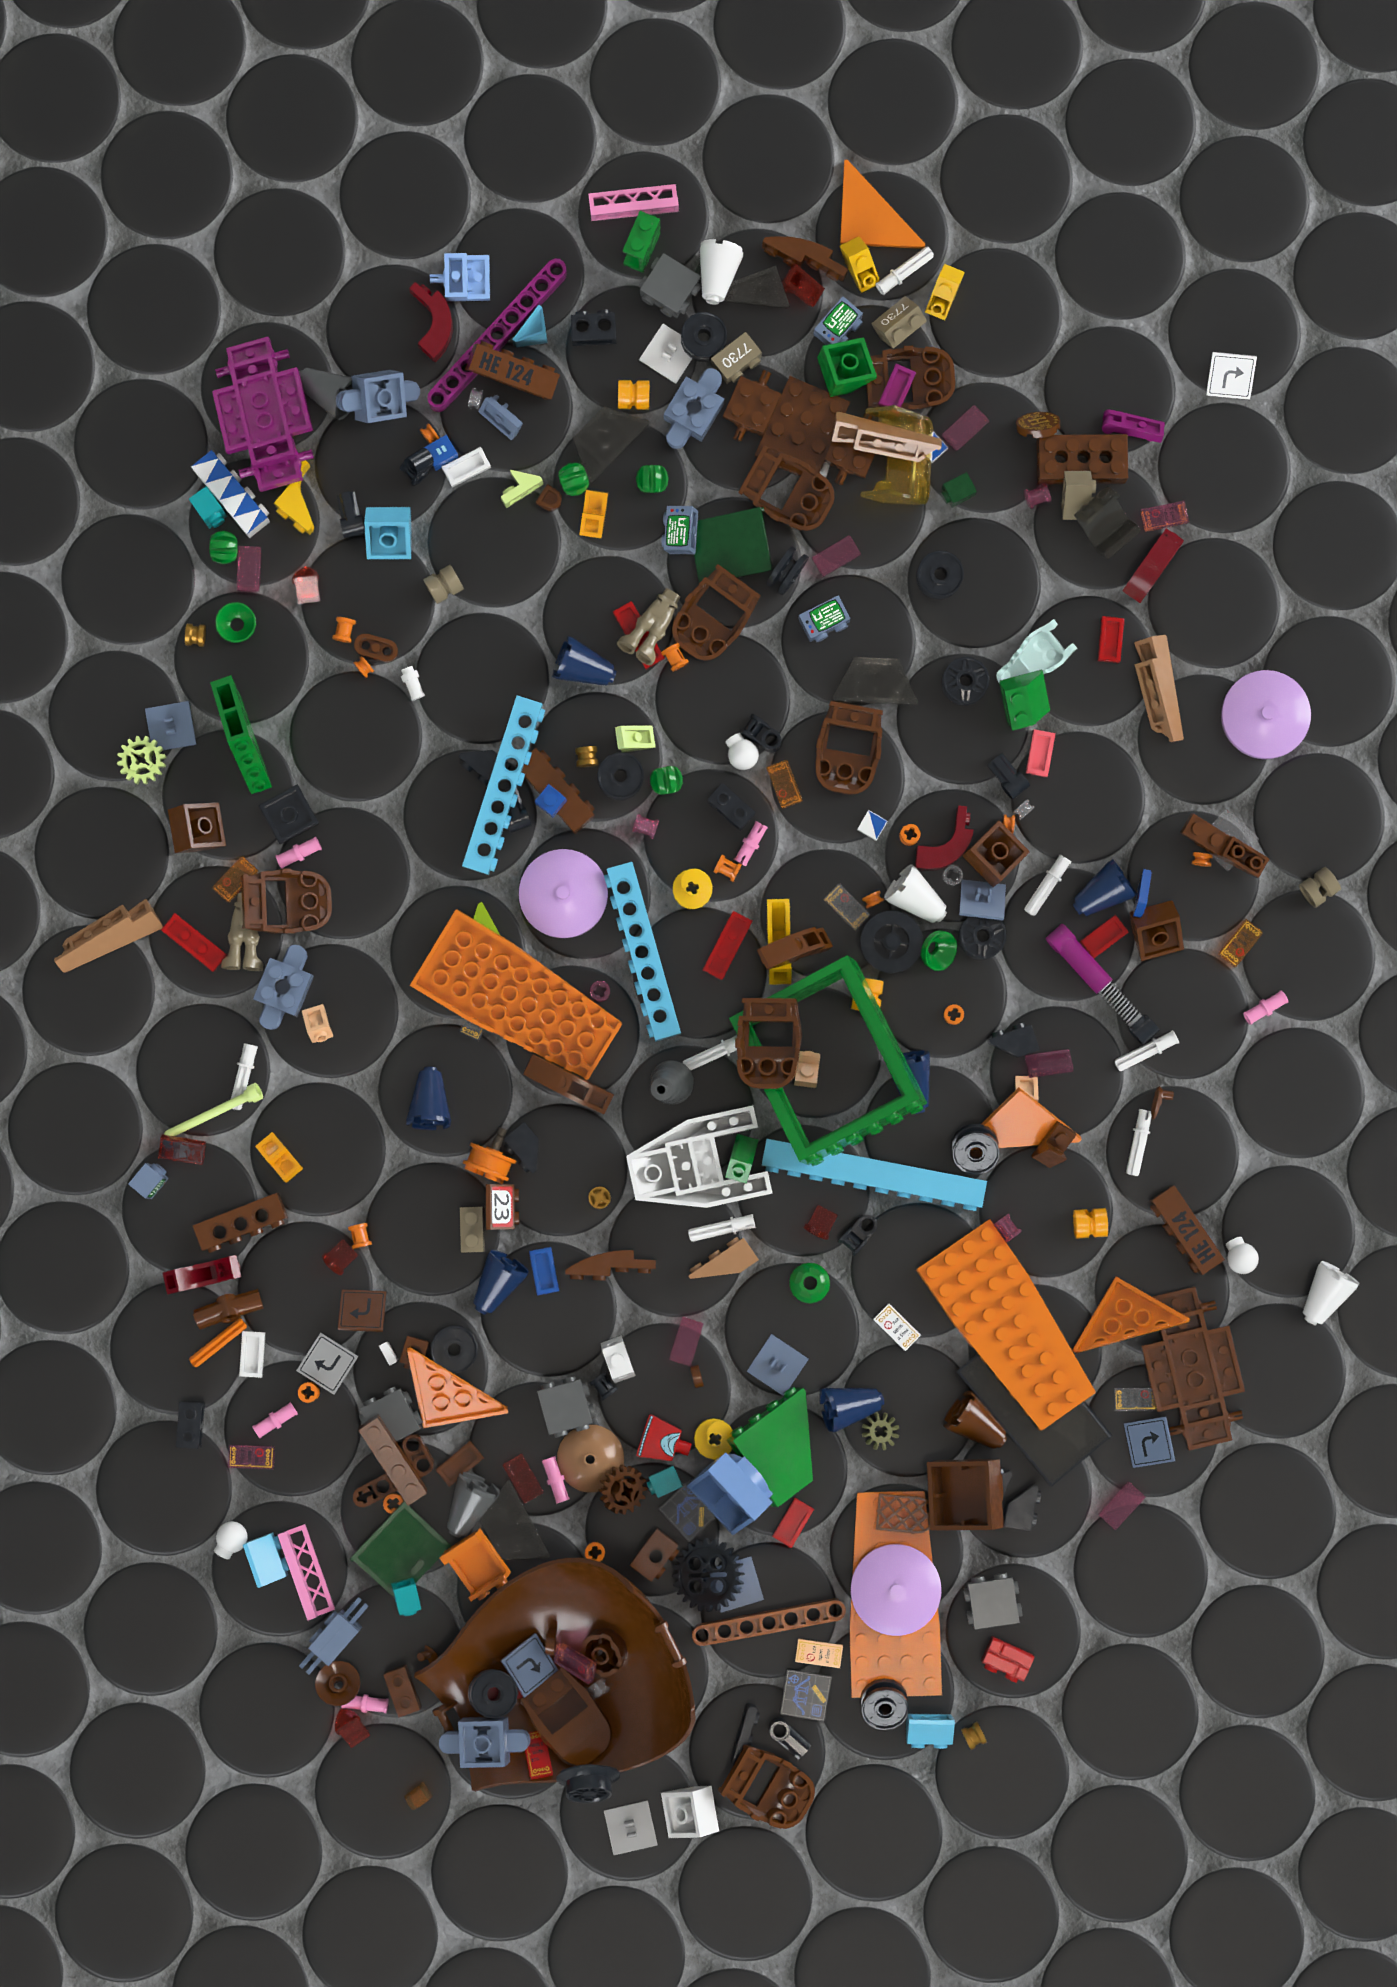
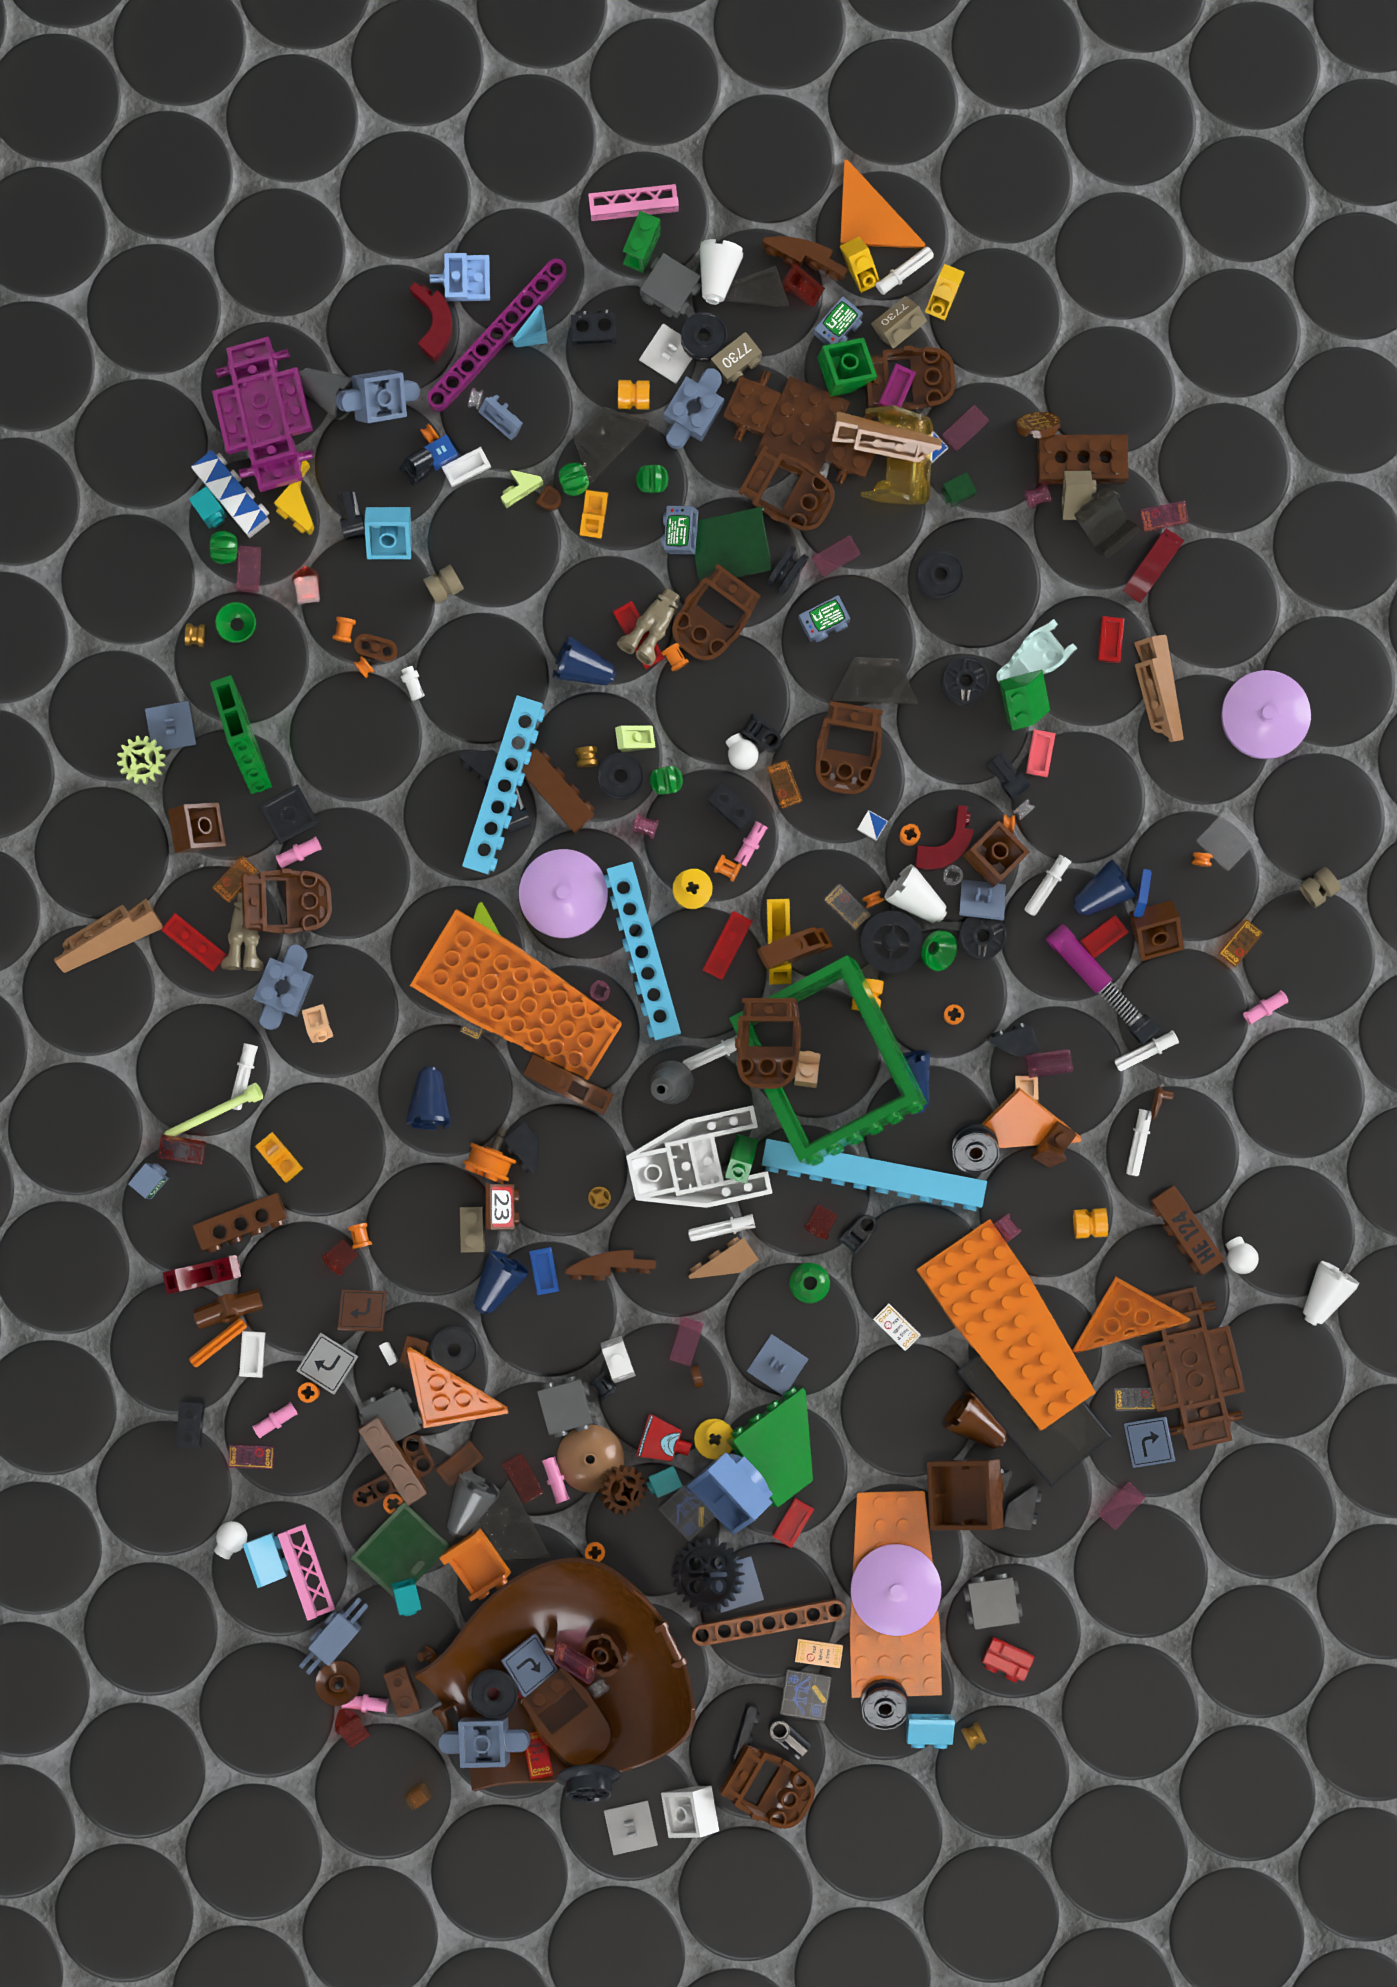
(512, 371): reddish brown brick -> none
(550, 801): blue brick -> none
(657, 1541): reddish brown brick -> none
(848, 1405): dark blue cone -> none
(879, 1439): olive gear -> none
(911, 1498): reddish brown window -> none
(1132, 425): magenta plate -> none
(1224, 846): reddish brown slope -> none
(1231, 375): white piece -> none

